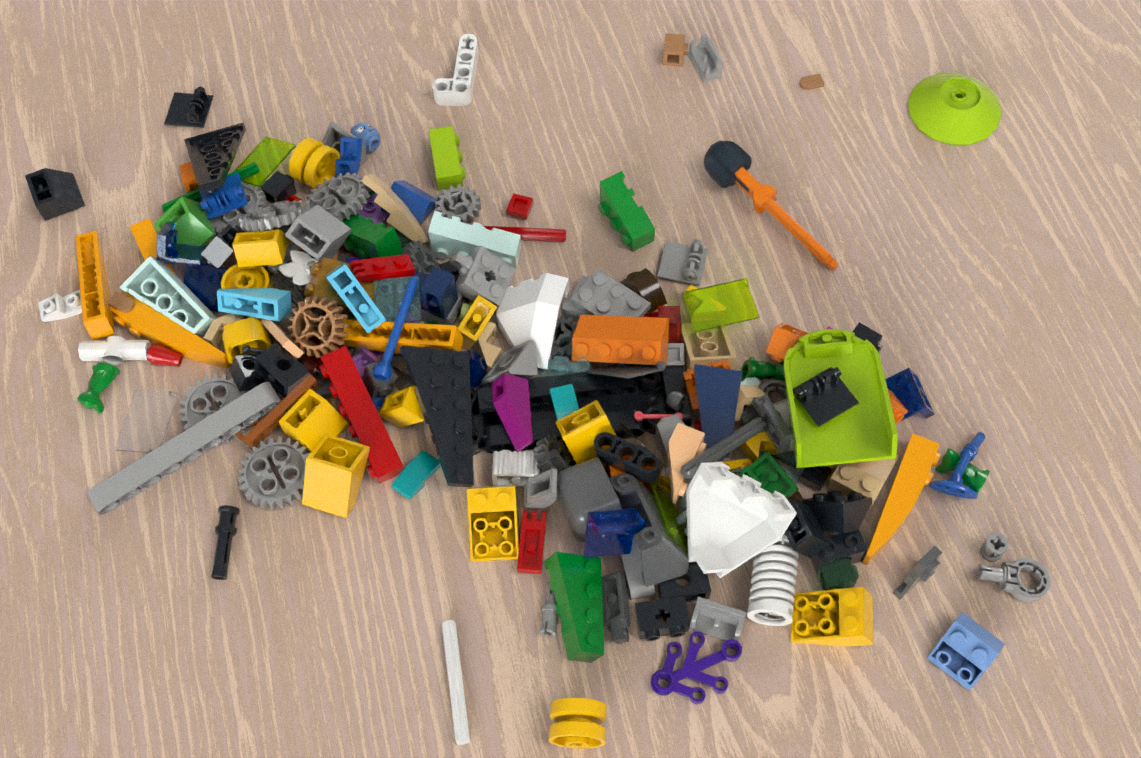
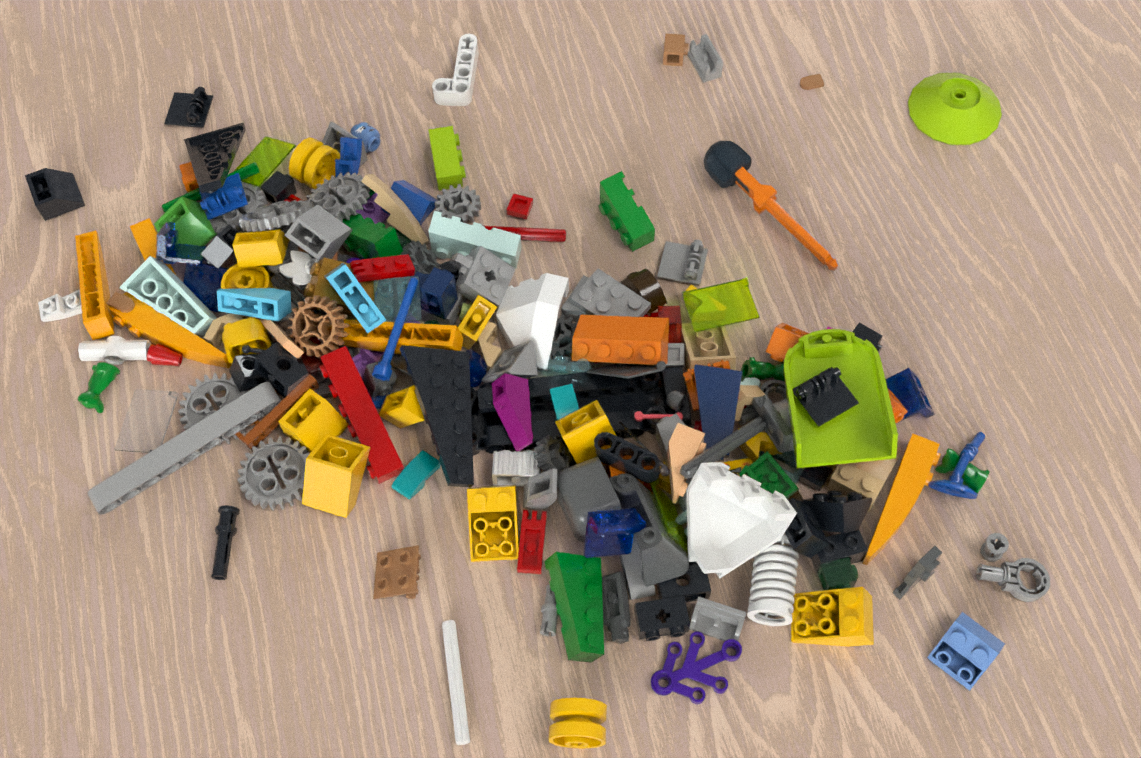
(397, 573): none -> medium nougat hinge

